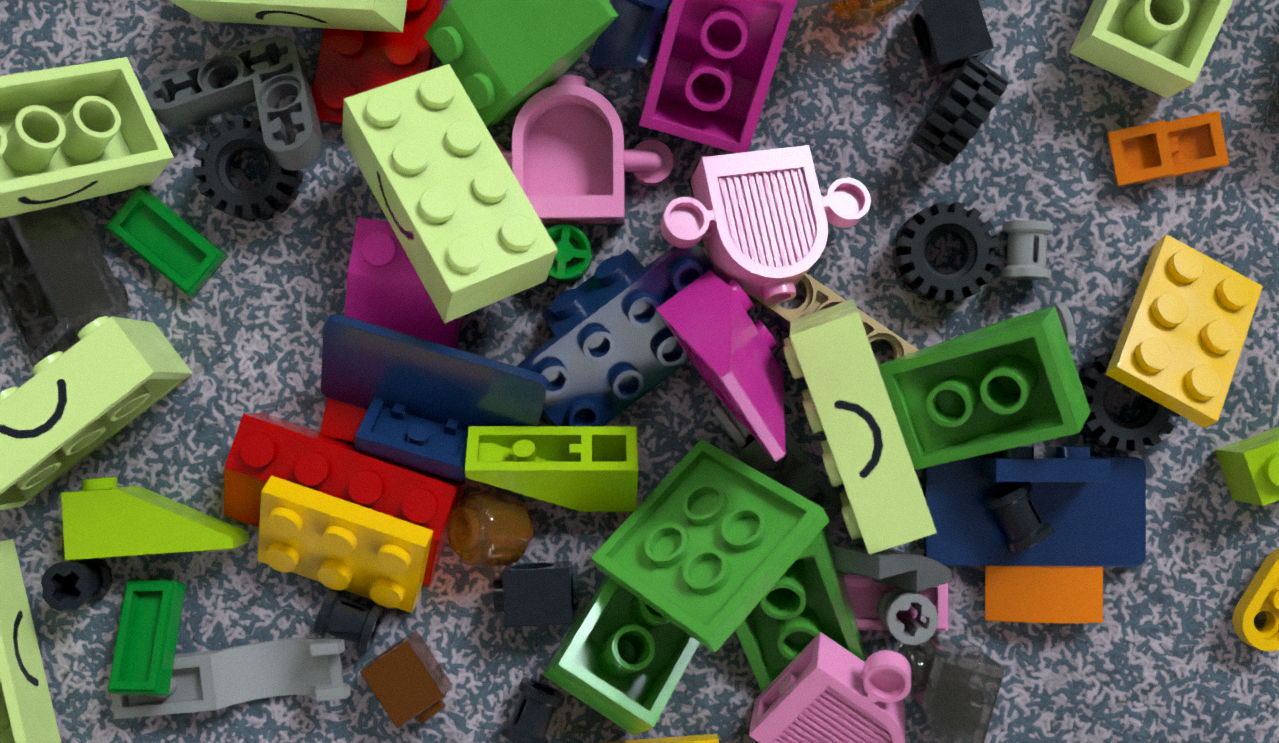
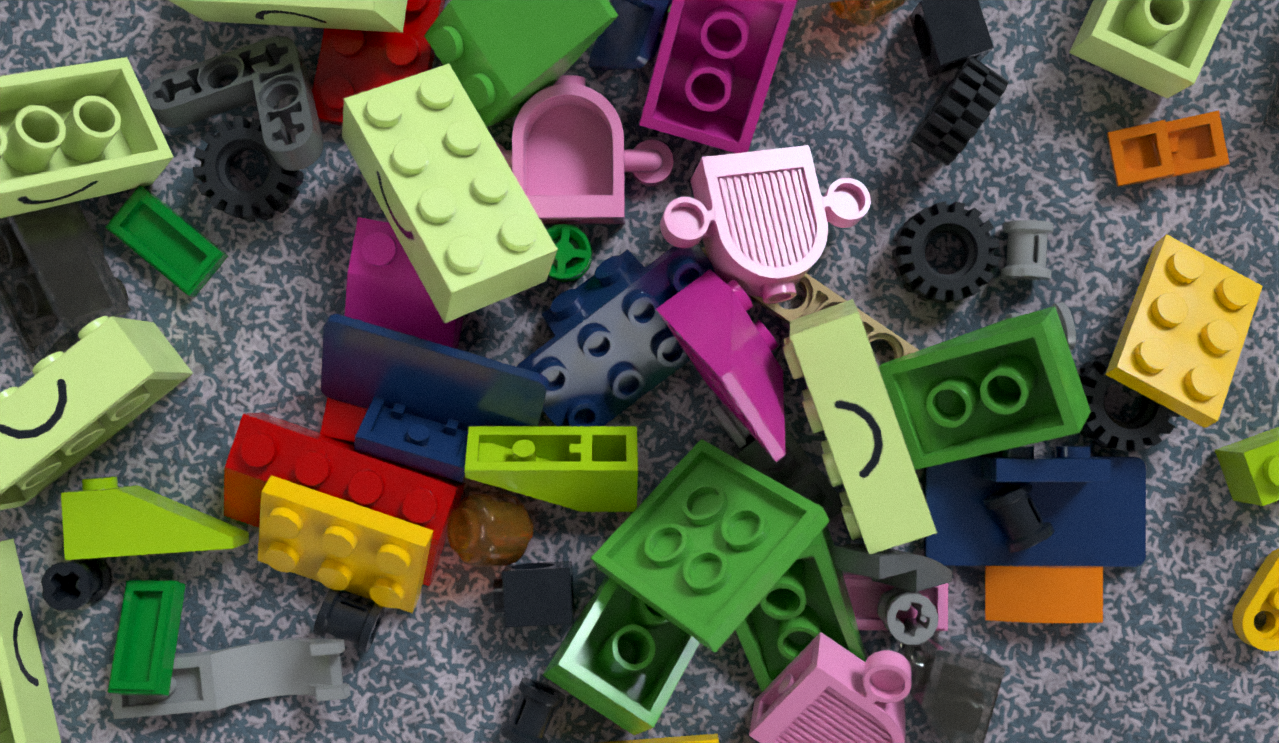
(407, 681): reddish brown brick -> none

